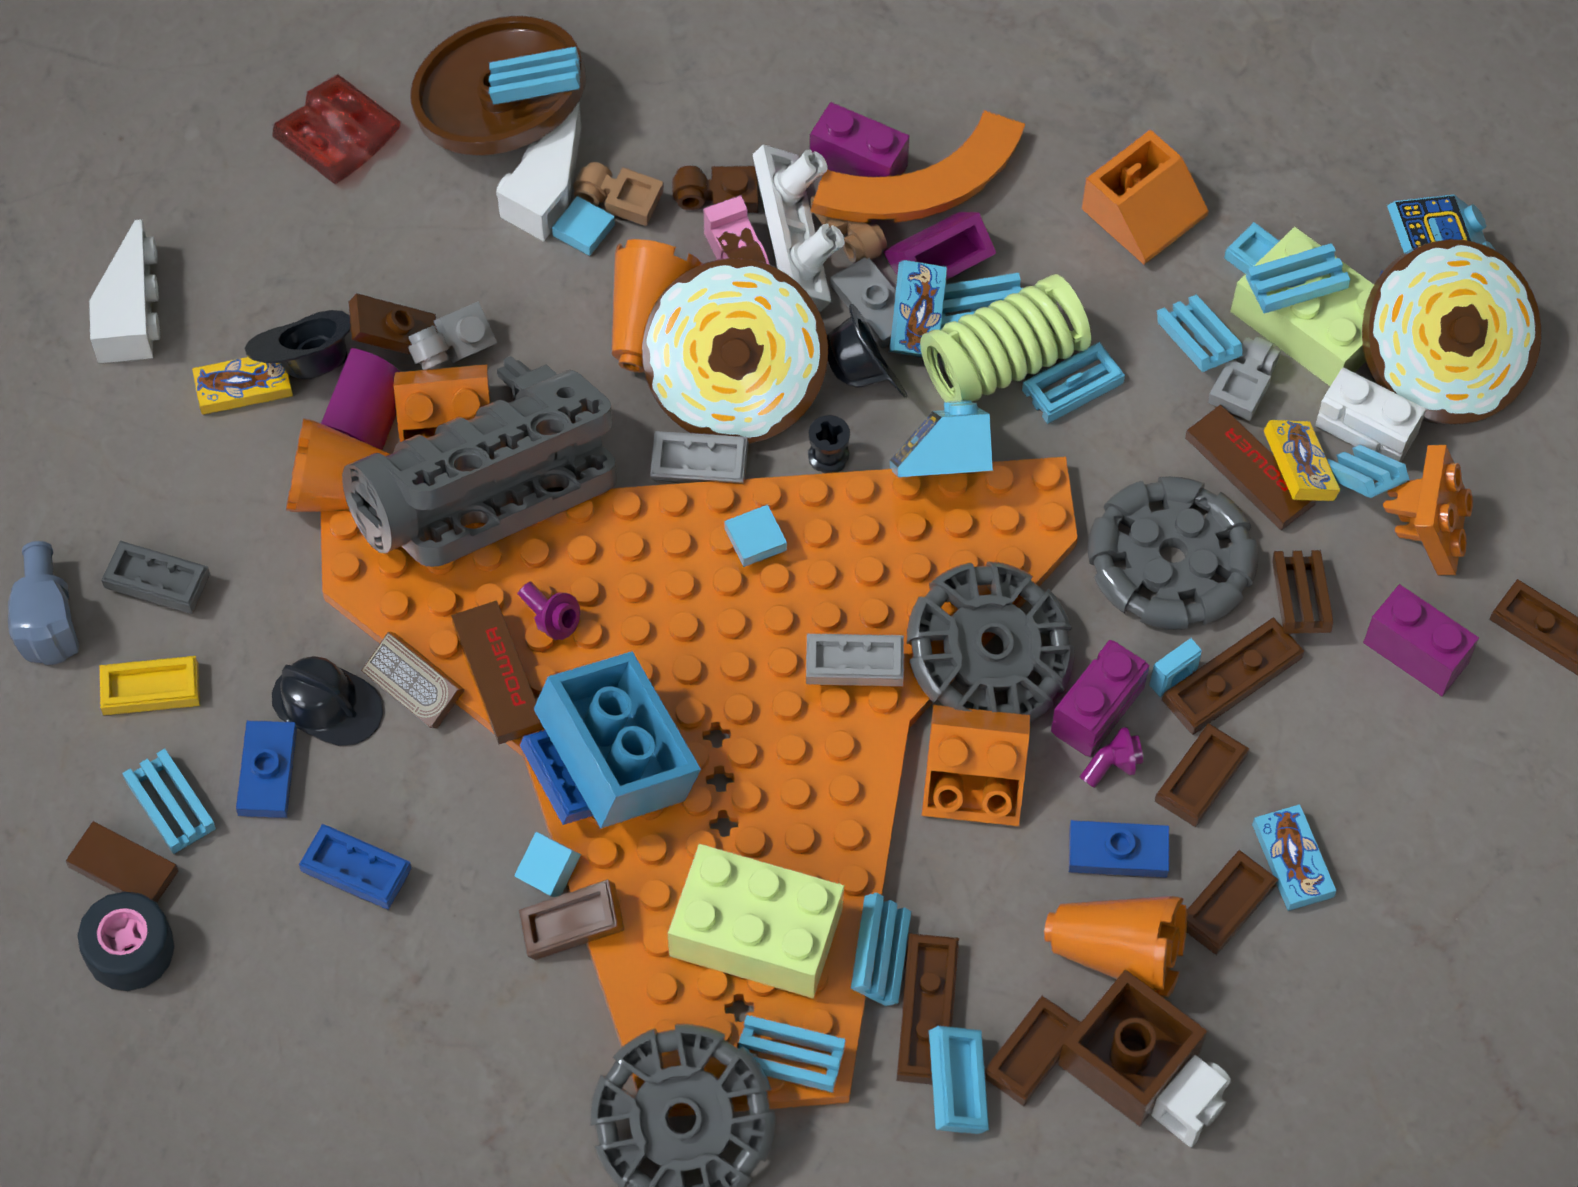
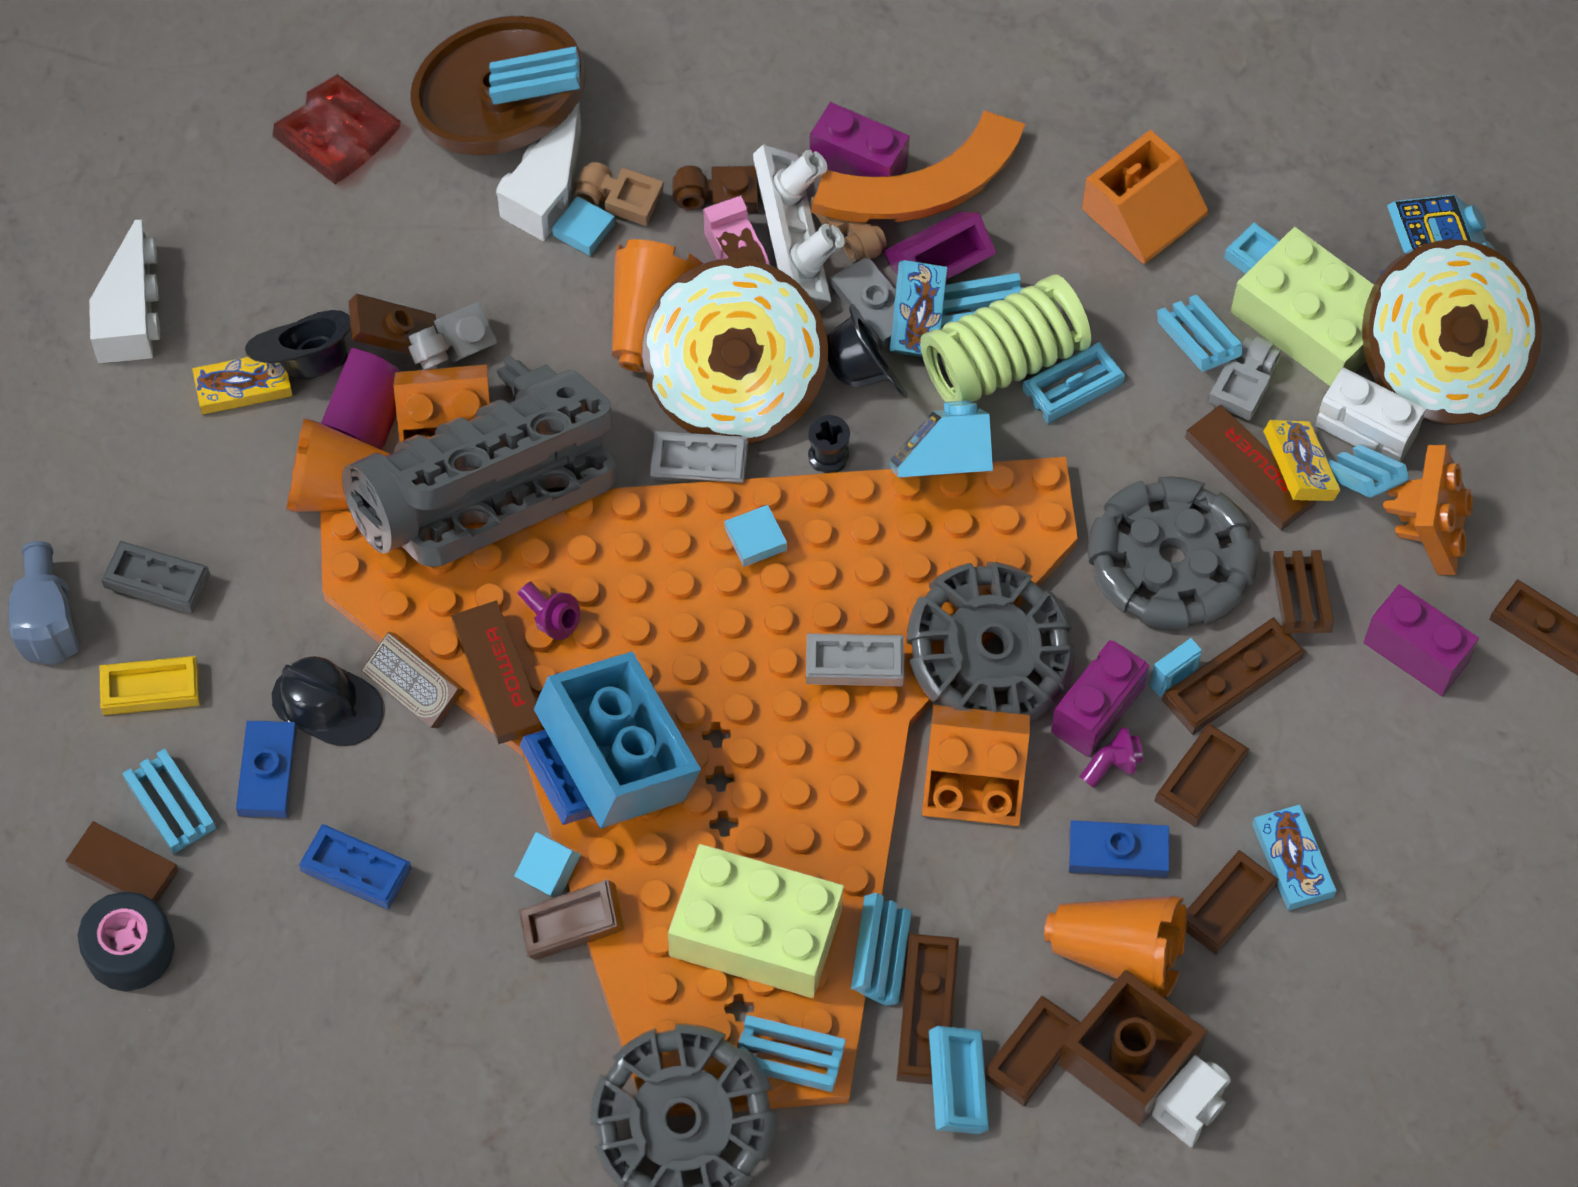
(1294, 271): medium azure tile -> none

